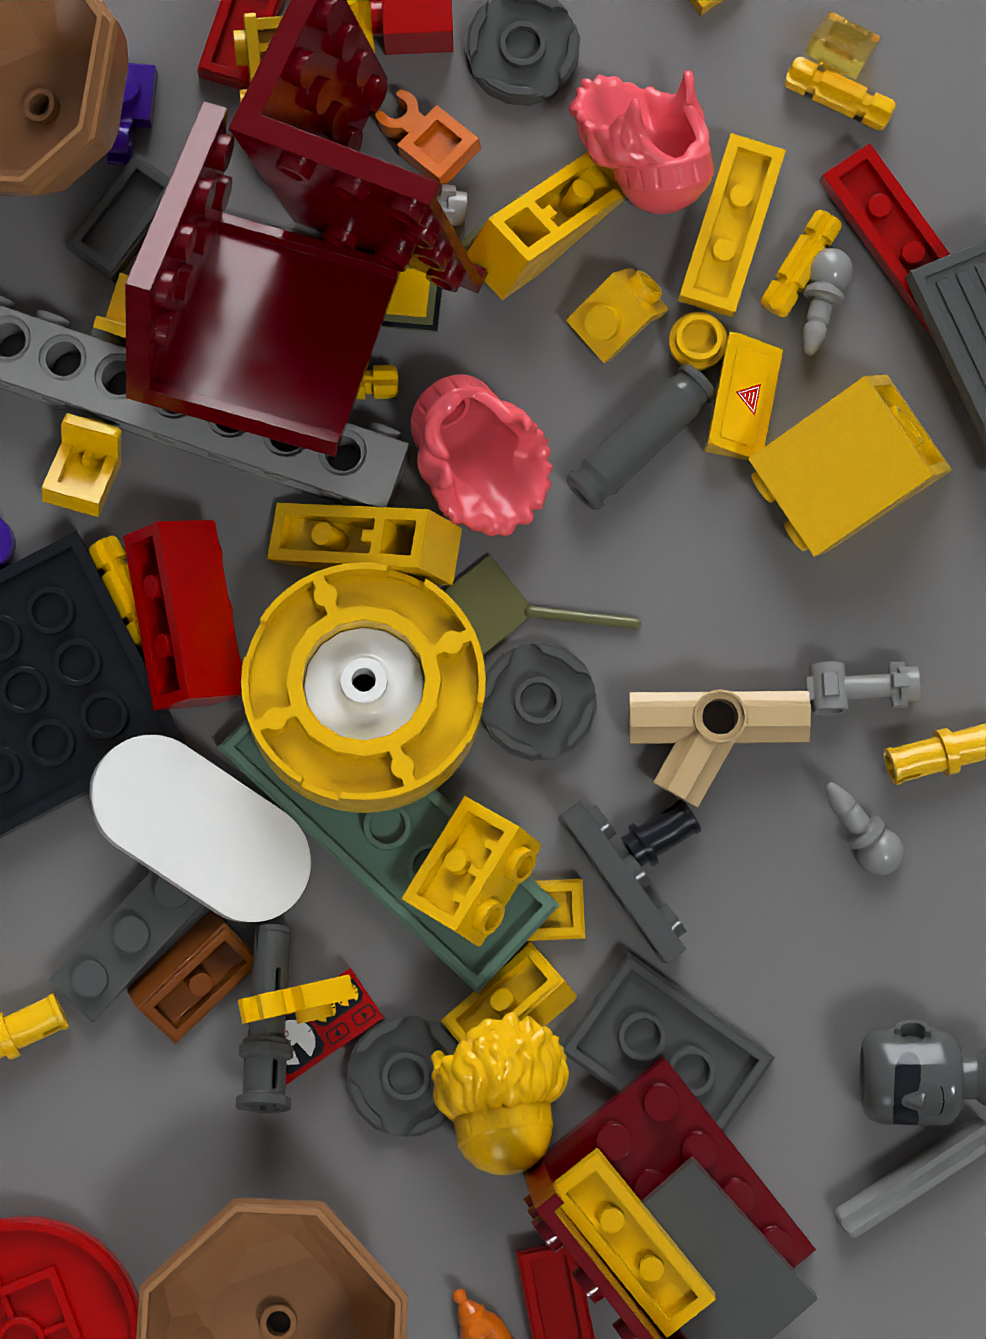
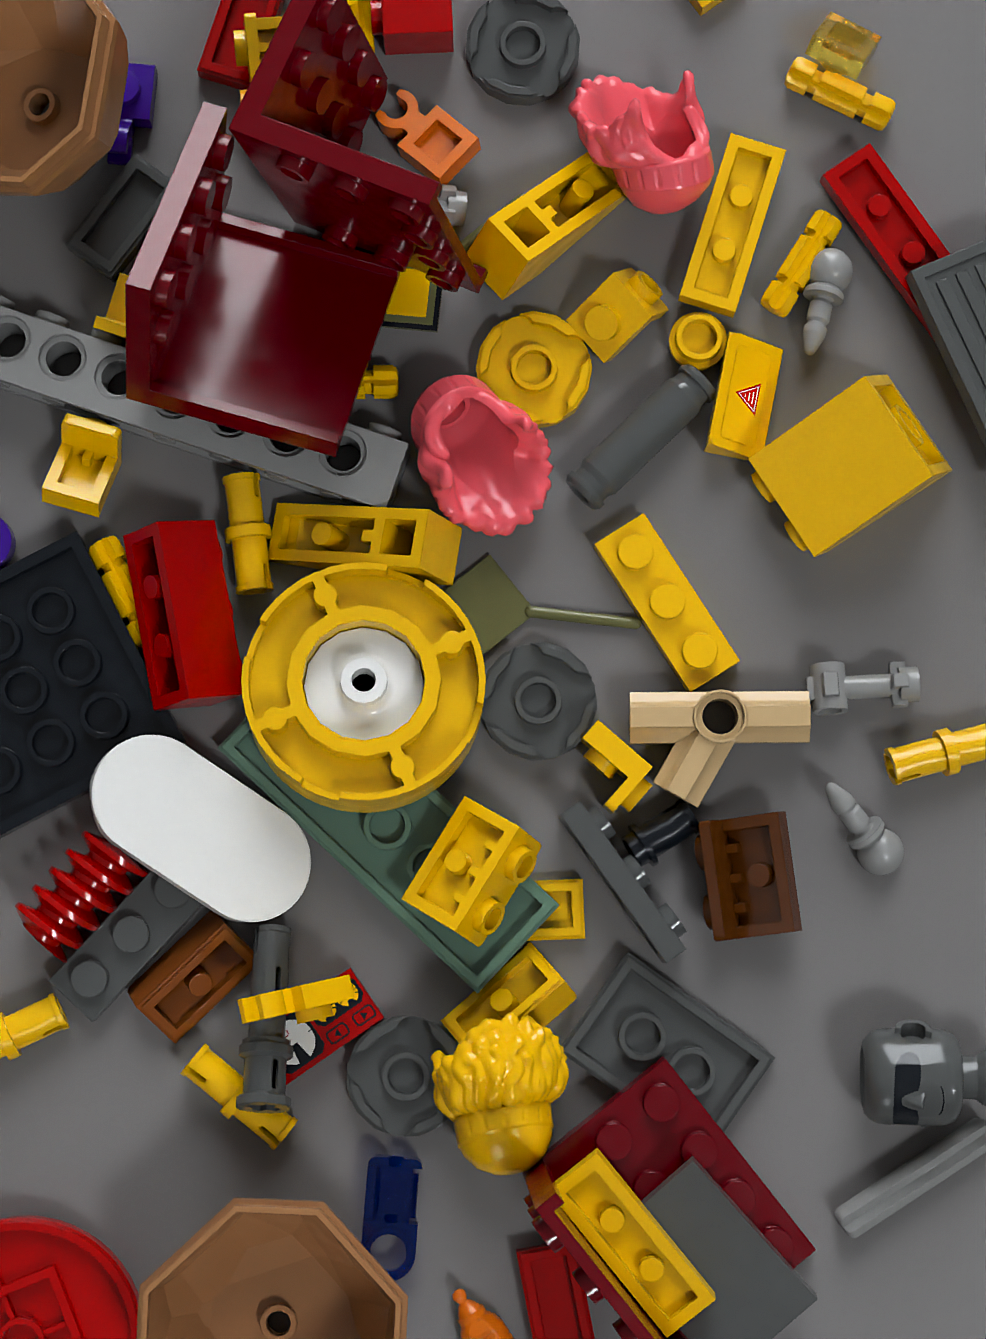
(78, 893): none -> red piece
(224, 1085): none -> yellow pin
(248, 533): none -> yellow pin
(391, 1203): none -> clear blue piece
(536, 366): none -> yellow tile
(611, 756): none -> yellow bracket
(666, 603): none -> yellow plate
(748, 876): none -> reddish brown bracket

